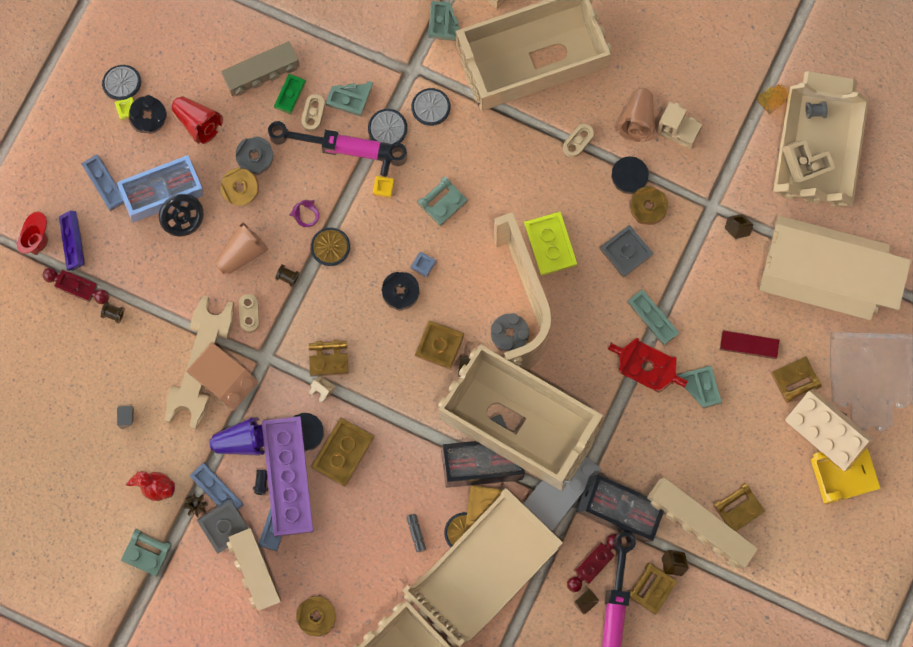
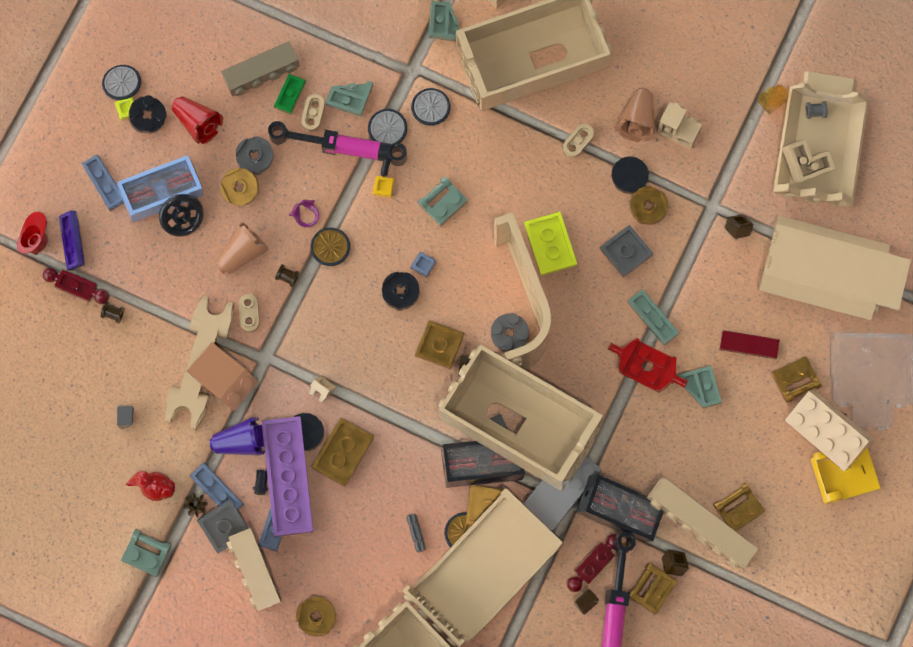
(328, 364): pearl gold plate -> none

